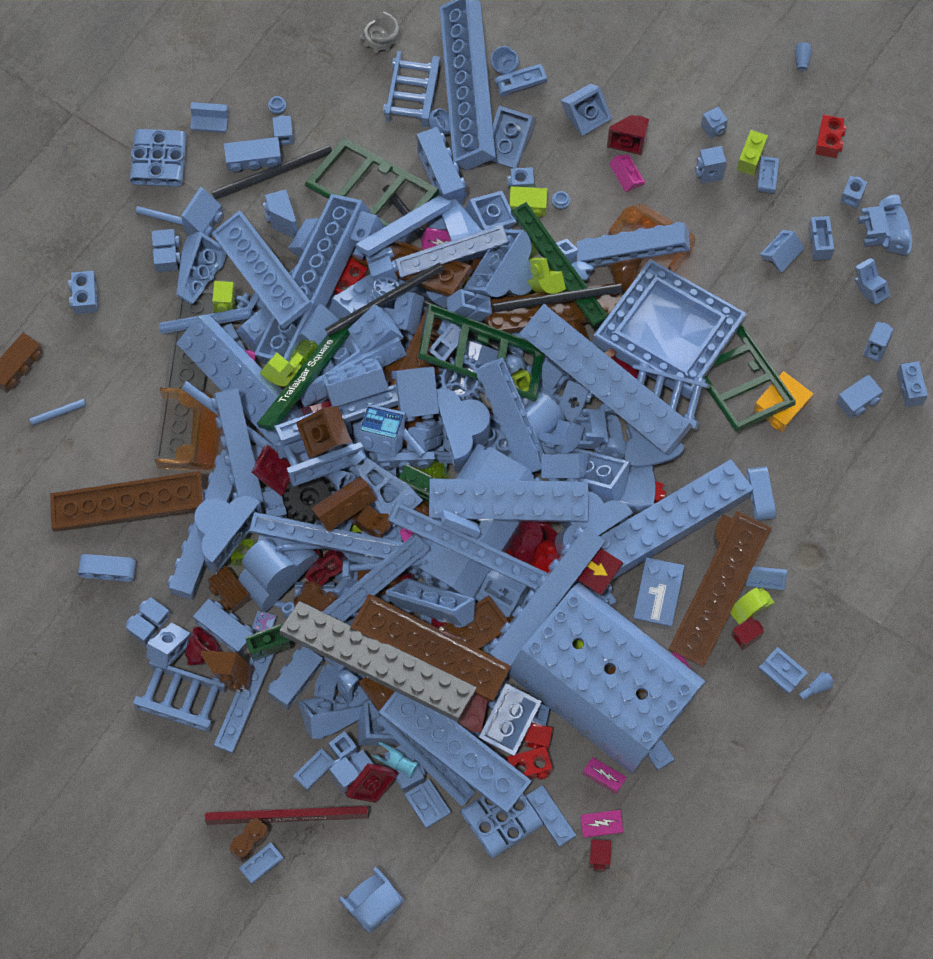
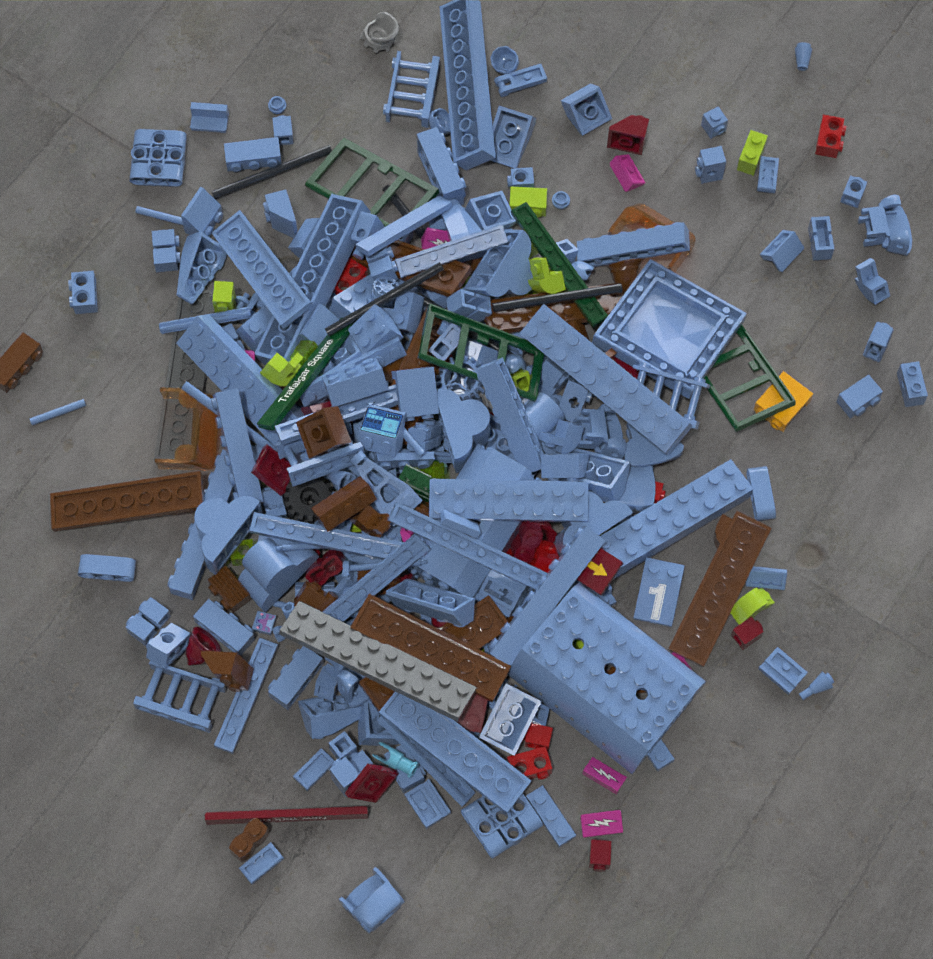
(266, 642): dark green brick -> none

